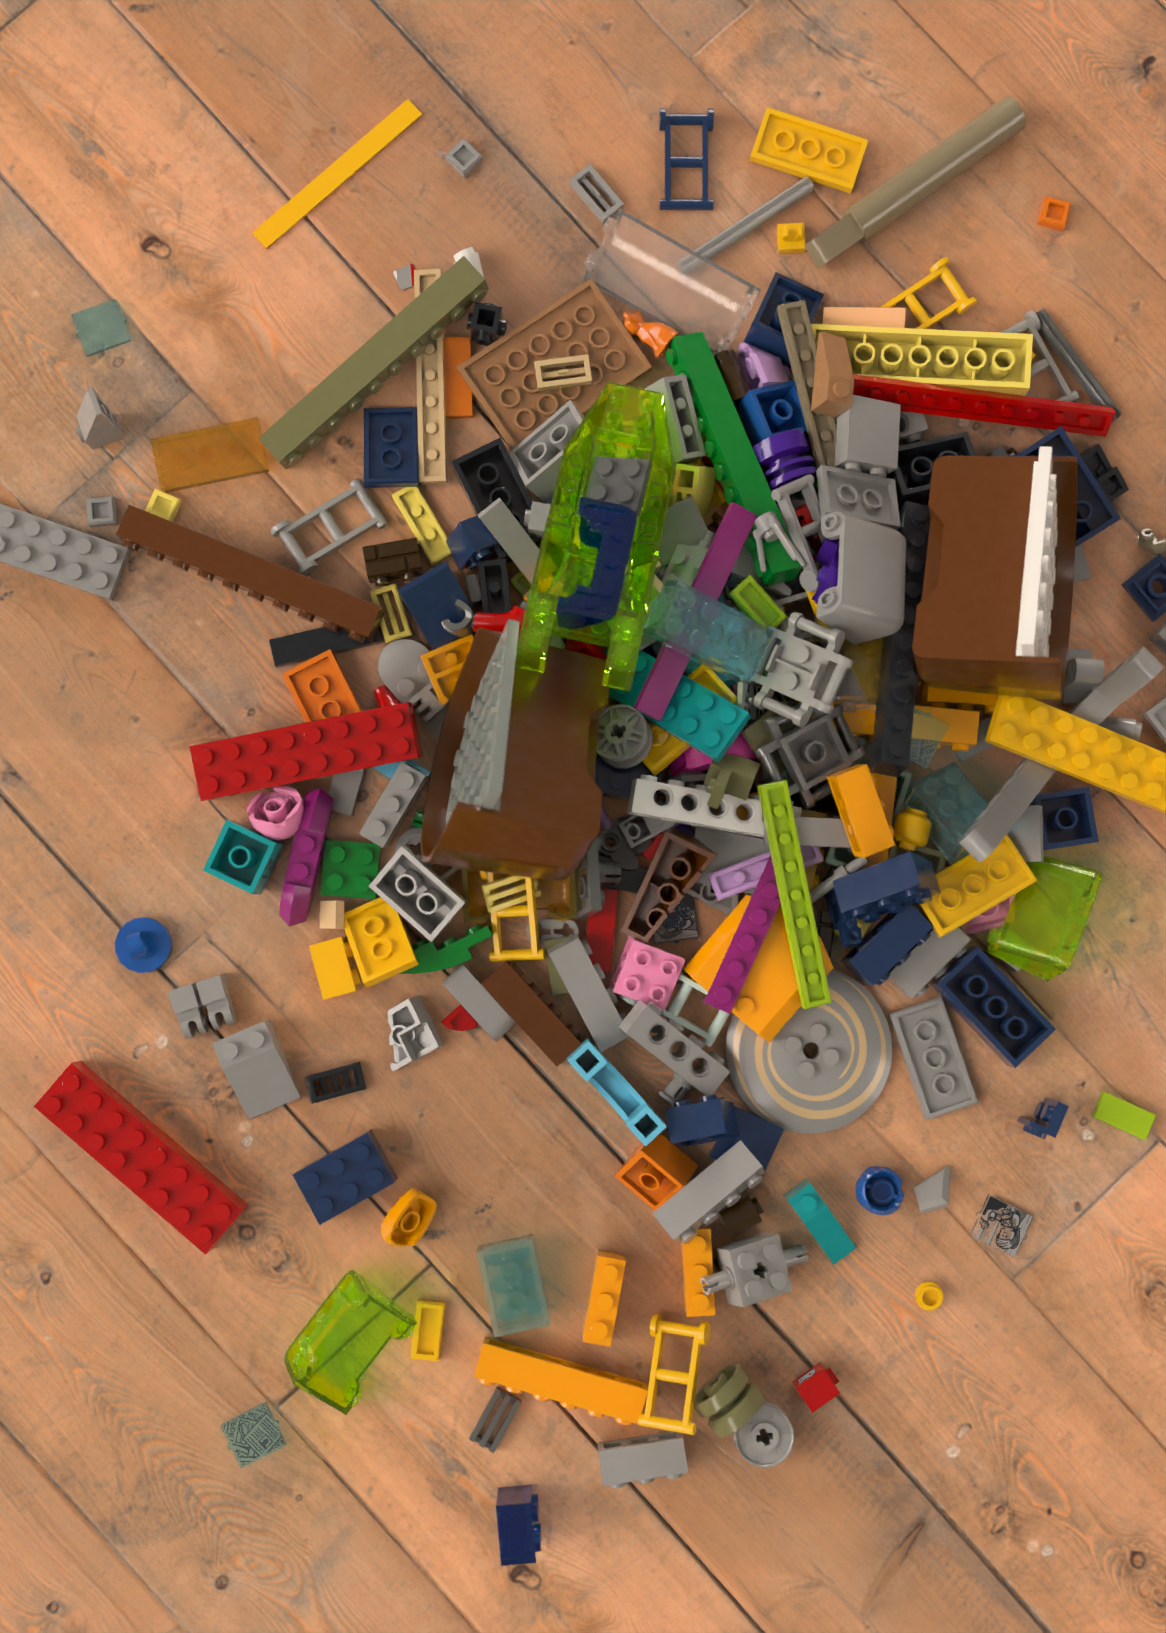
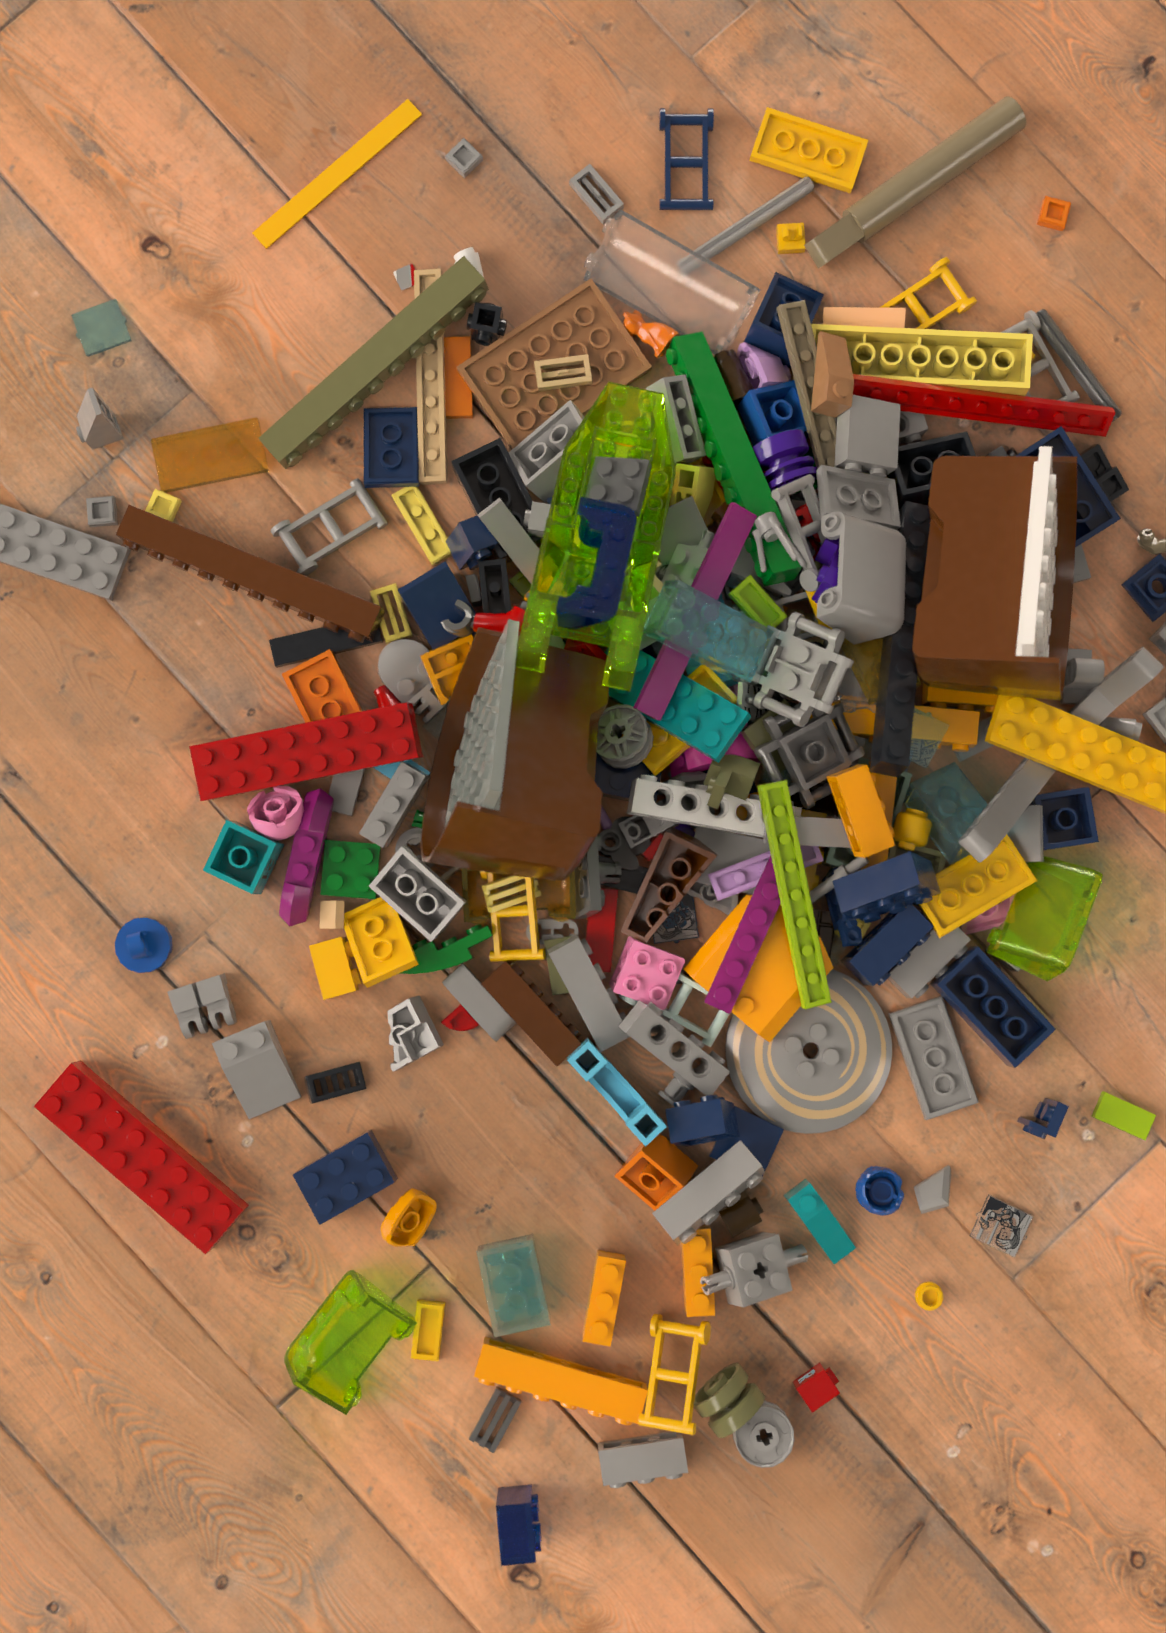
(253, 1435): clear light blue piece -> none
(393, 561): dark brown brick -> none

